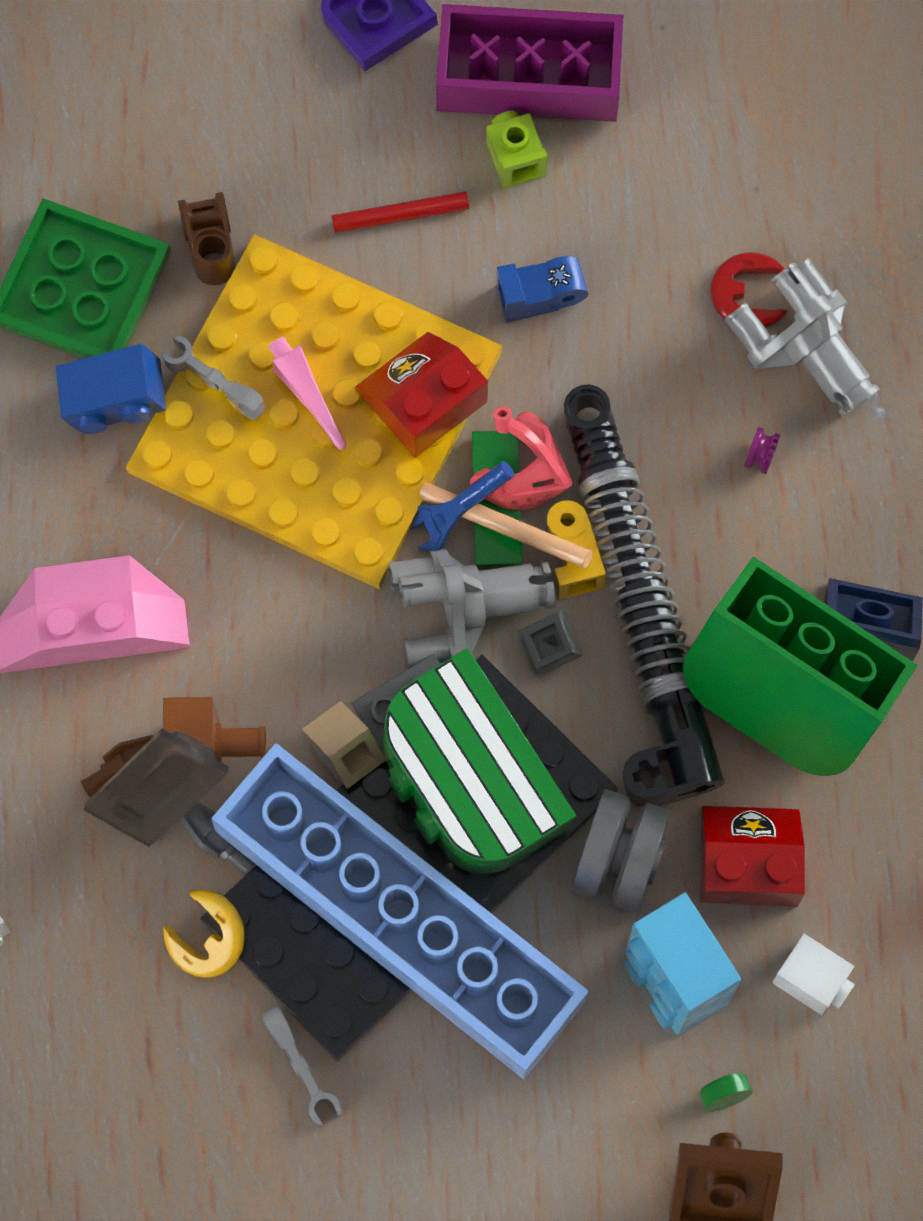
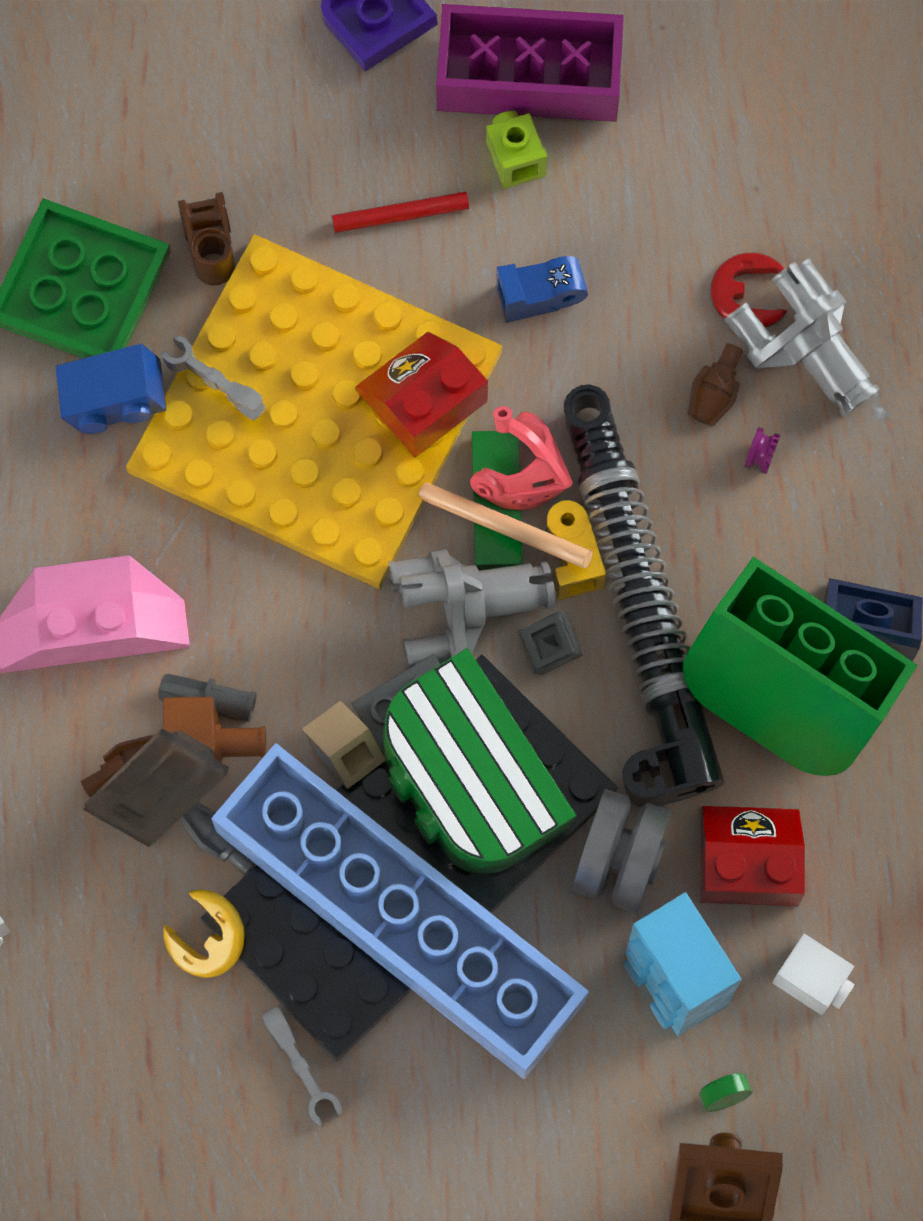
(227, 700): none -> dark grey axle
(296, 374): bright pink piece -> none
(443, 517): blue piece -> none
(715, 388): none -> reddish brown piece

